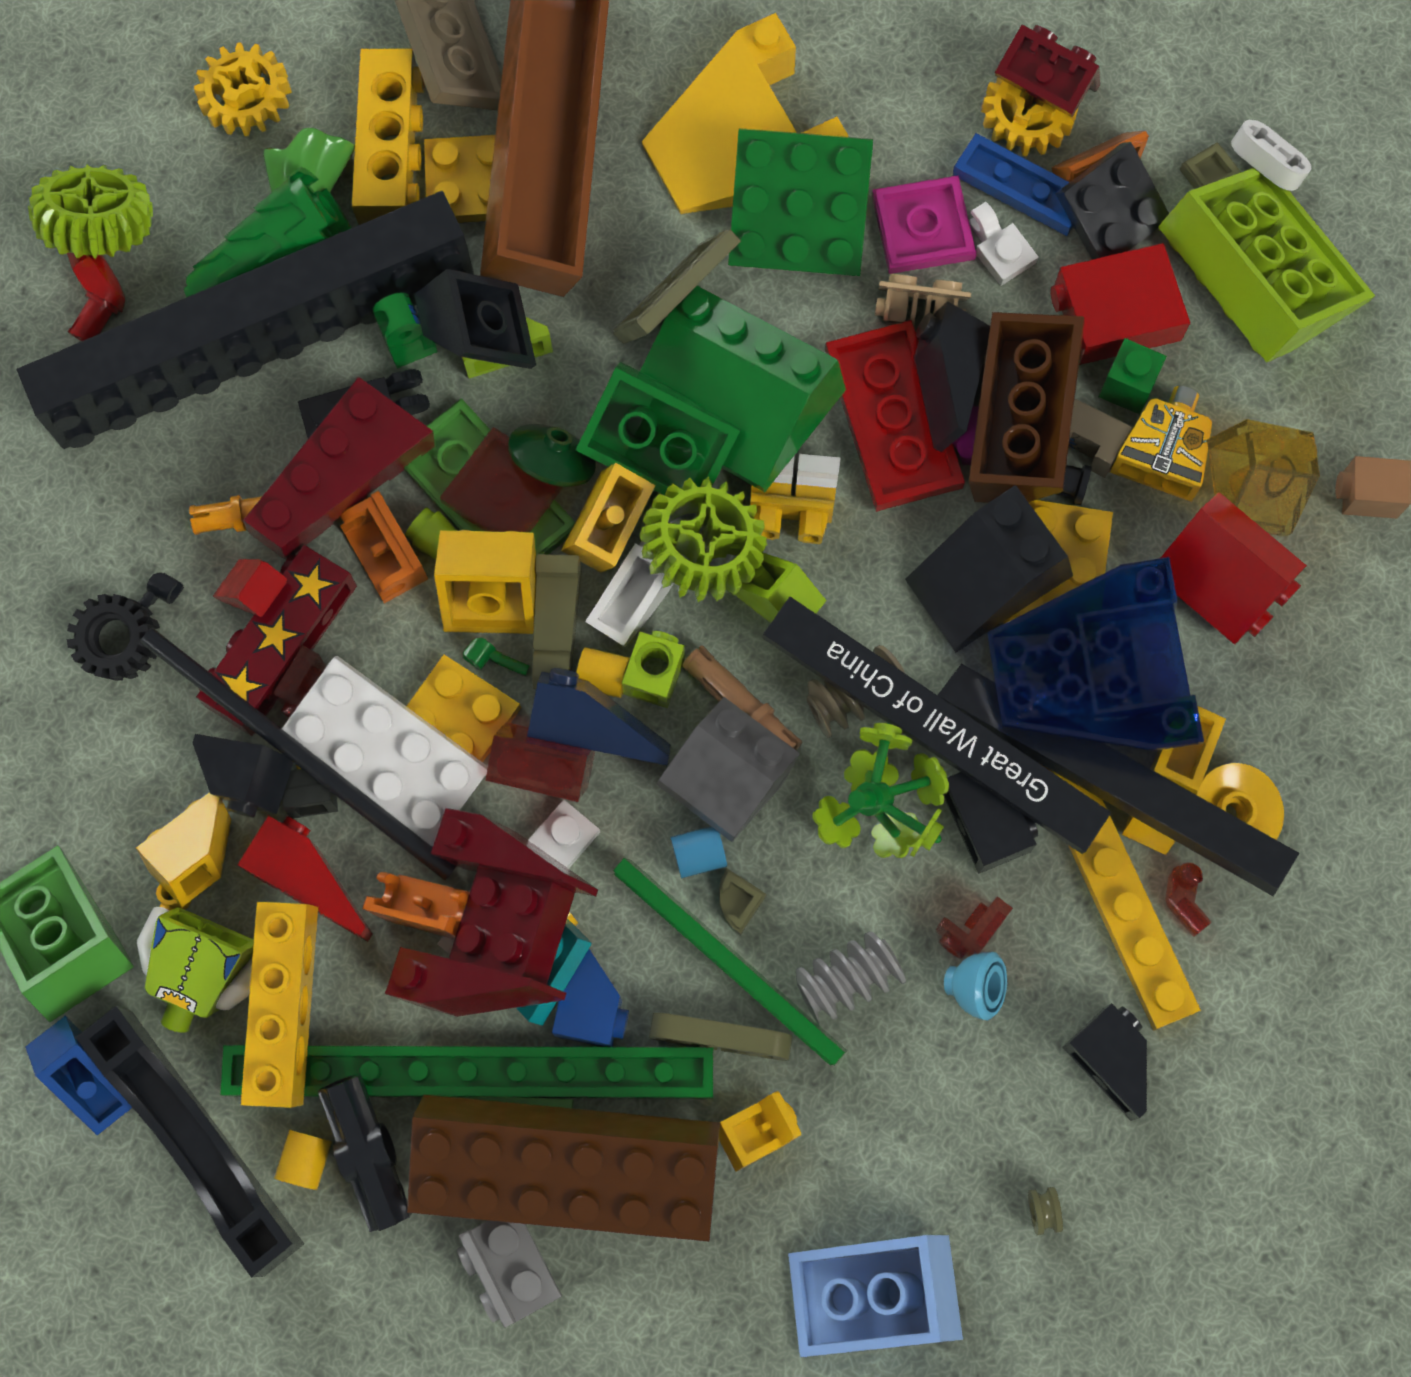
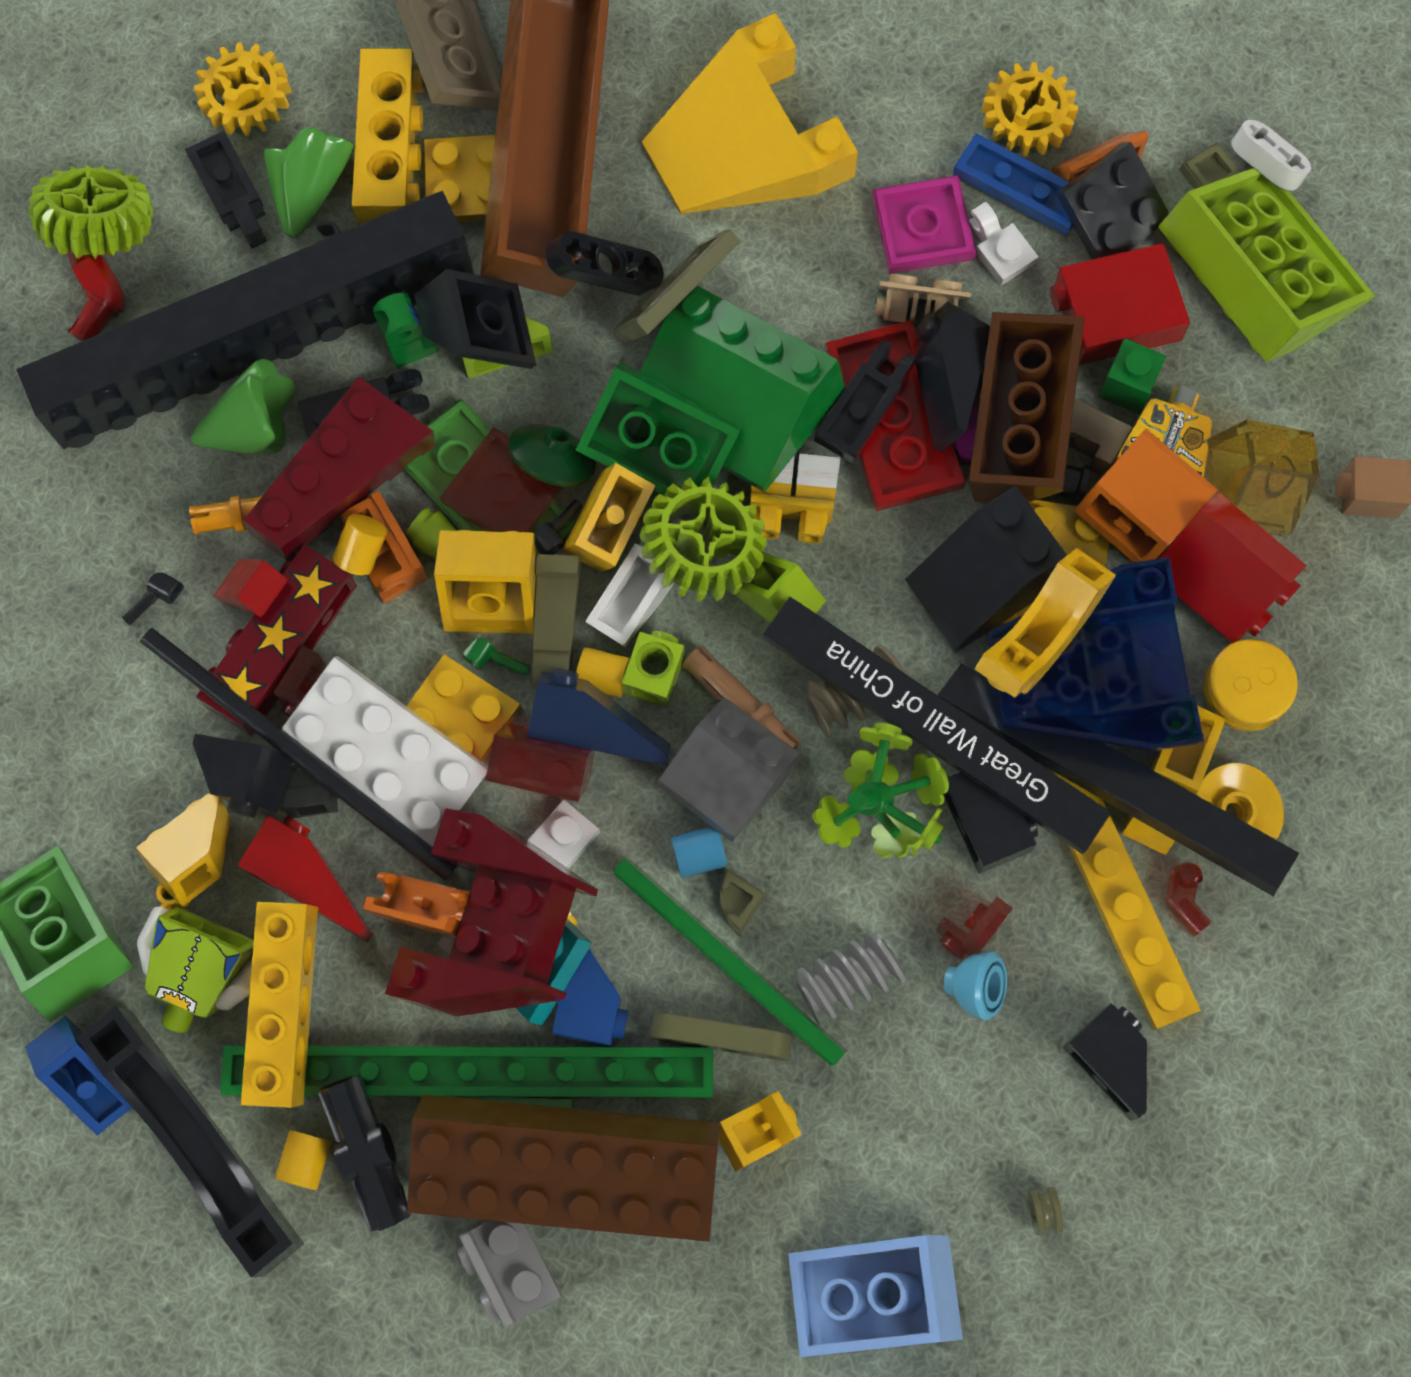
(87, 637): black tyre -> none
(228, 186): none -> black hinge
(248, 413): none -> bright green hat
(279, 226): green cone -> none
(359, 544): none -> yellow piece
(547, 538): none -> black hand
(588, 268): none -> black beam
(800, 201): green plate -> none
(863, 404): none -> black hinge
(1047, 625): none -> yellow arch
(1049, 69): dark red bracket -> none
(1145, 499): none -> orange slope
(1250, 684): none -> yellow head

